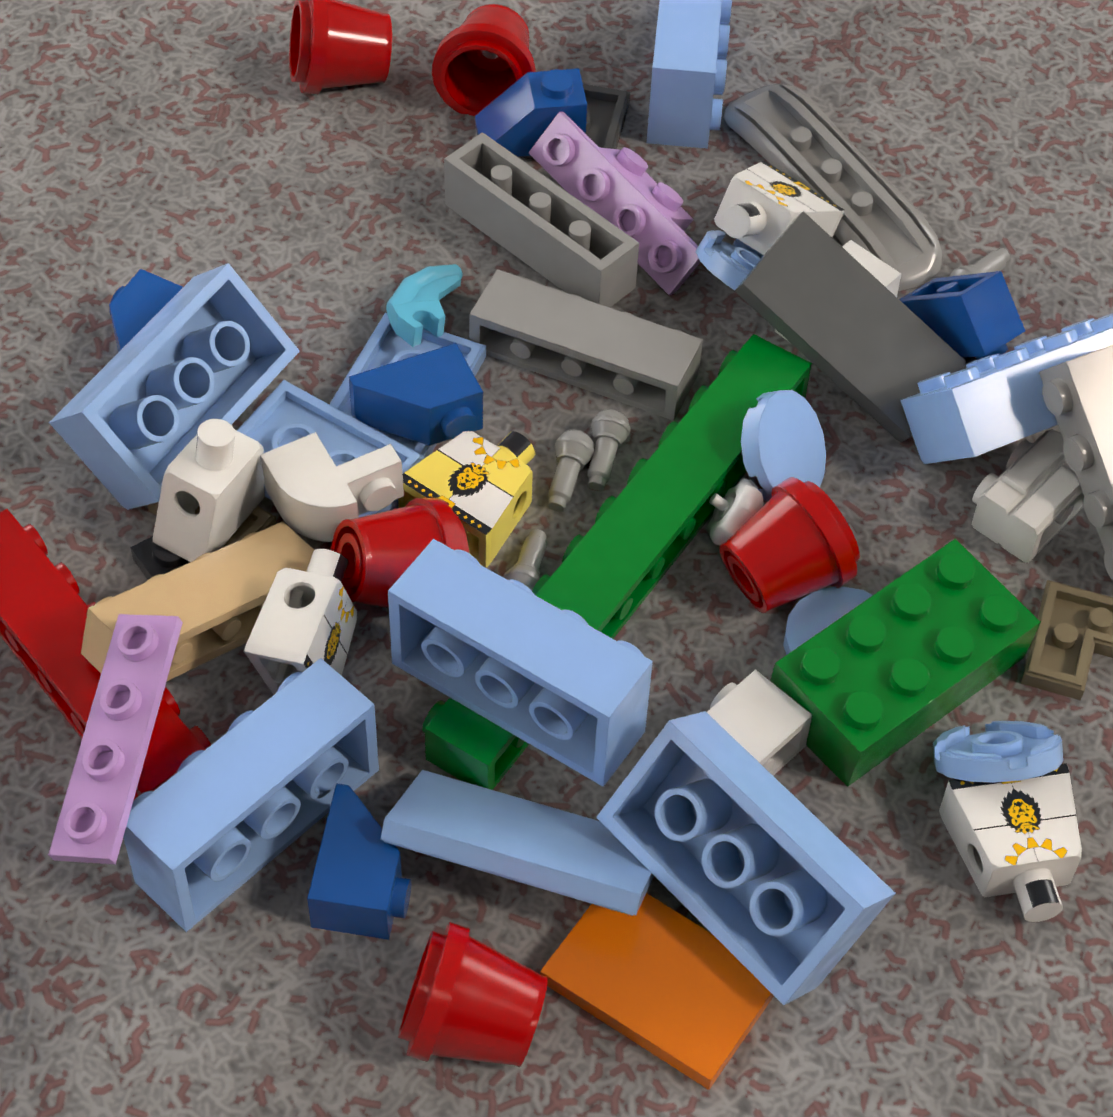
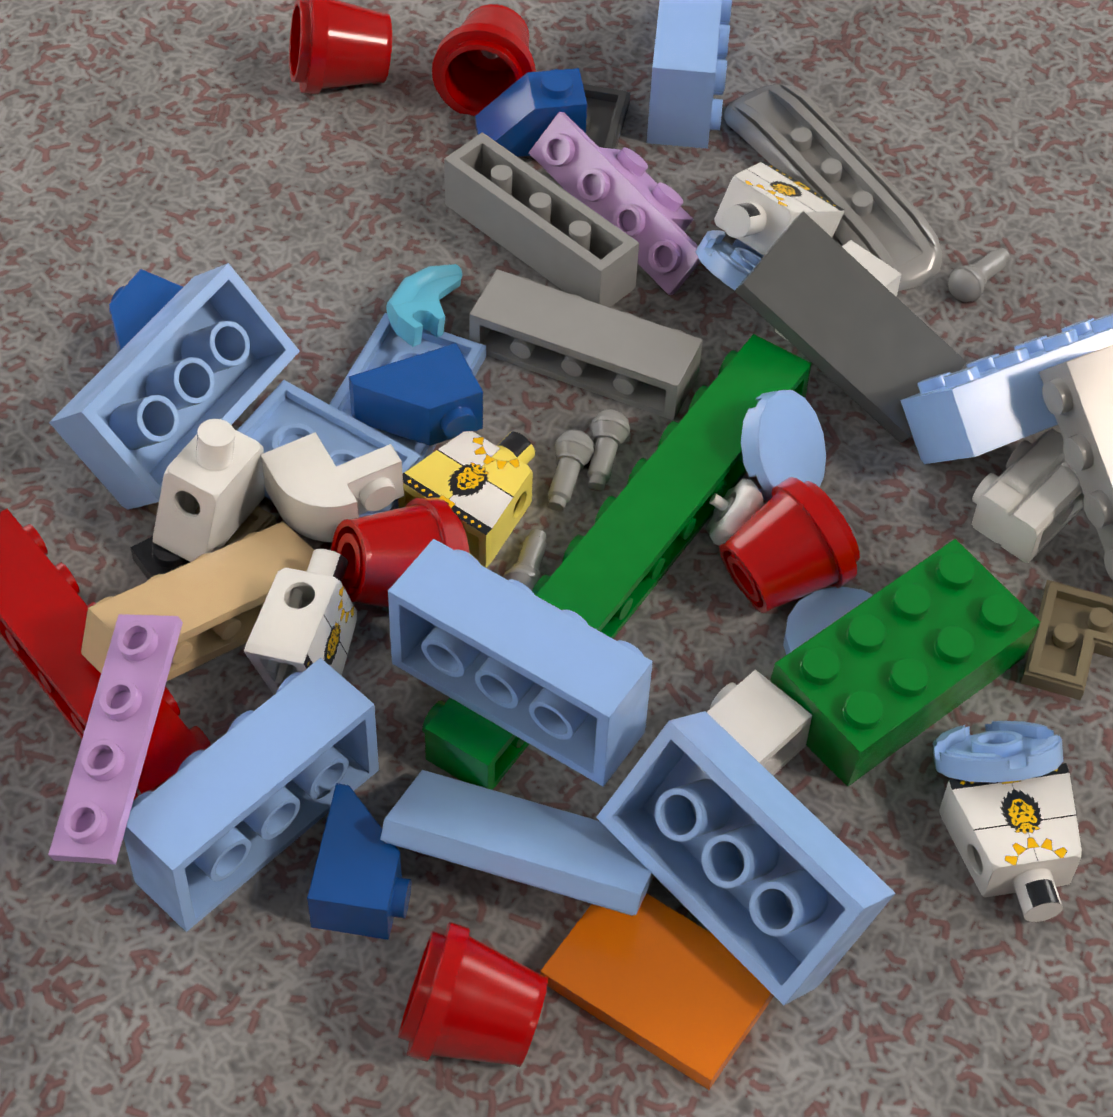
(968, 312): blue slope -> none

